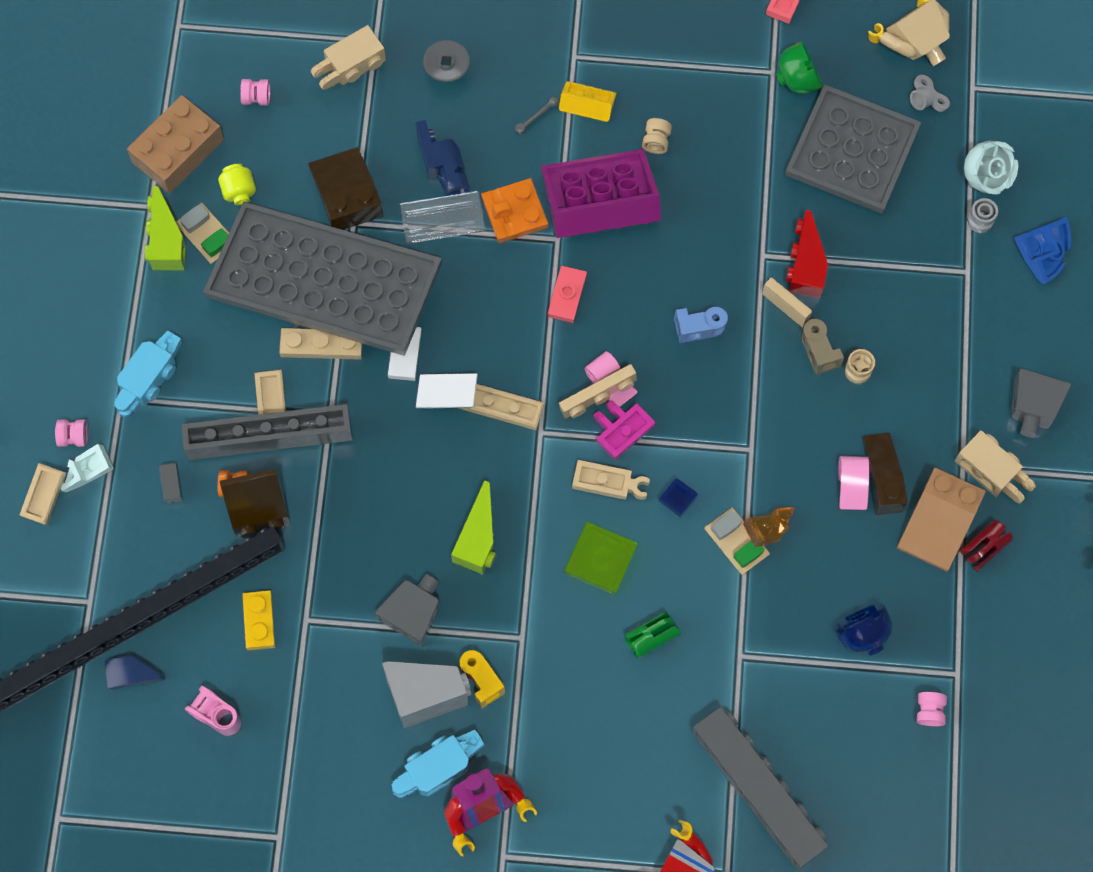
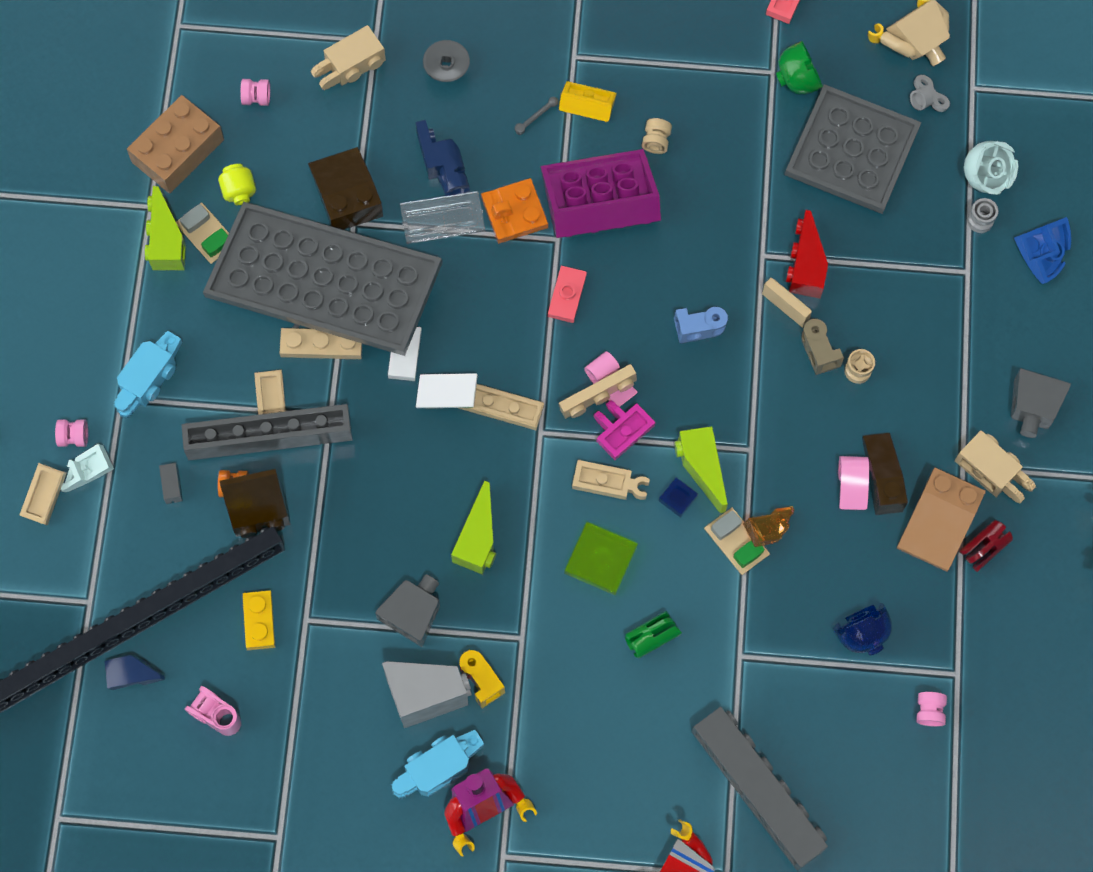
(701, 461): none -> lime slope

